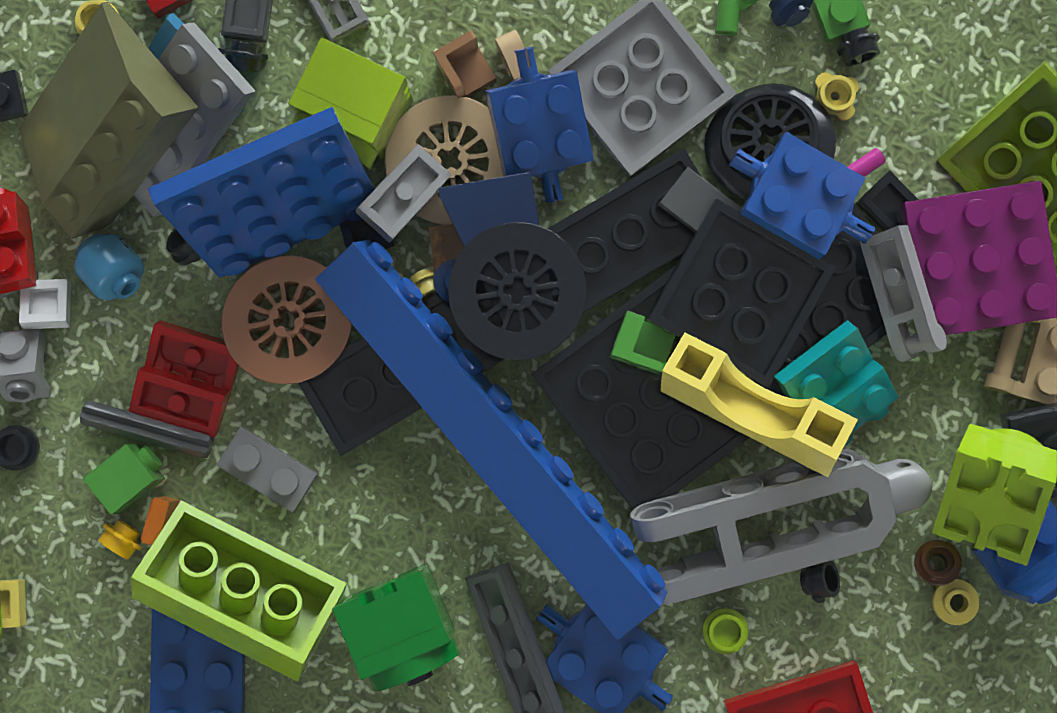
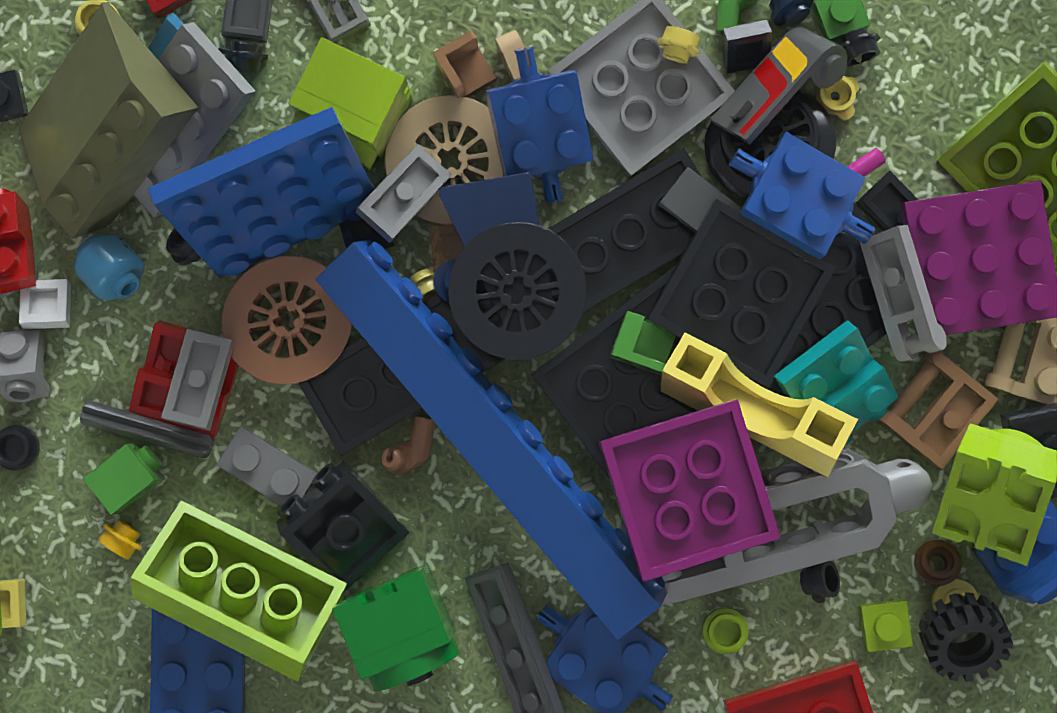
(158, 515): orange tile -> none
(198, 379): none -> light grey plate
(340, 524): none -> black plate
(413, 451): none -> nougat arm
(679, 44): none -> light yellow plate
(689, 490): none -> magenta plate
(746, 45): none -> black plate
(792, 62): none -> dark grey door
(885, 625): none -> lime plate
(945, 421): none -> medium nougat plate
(967, 656): none -> black tyre

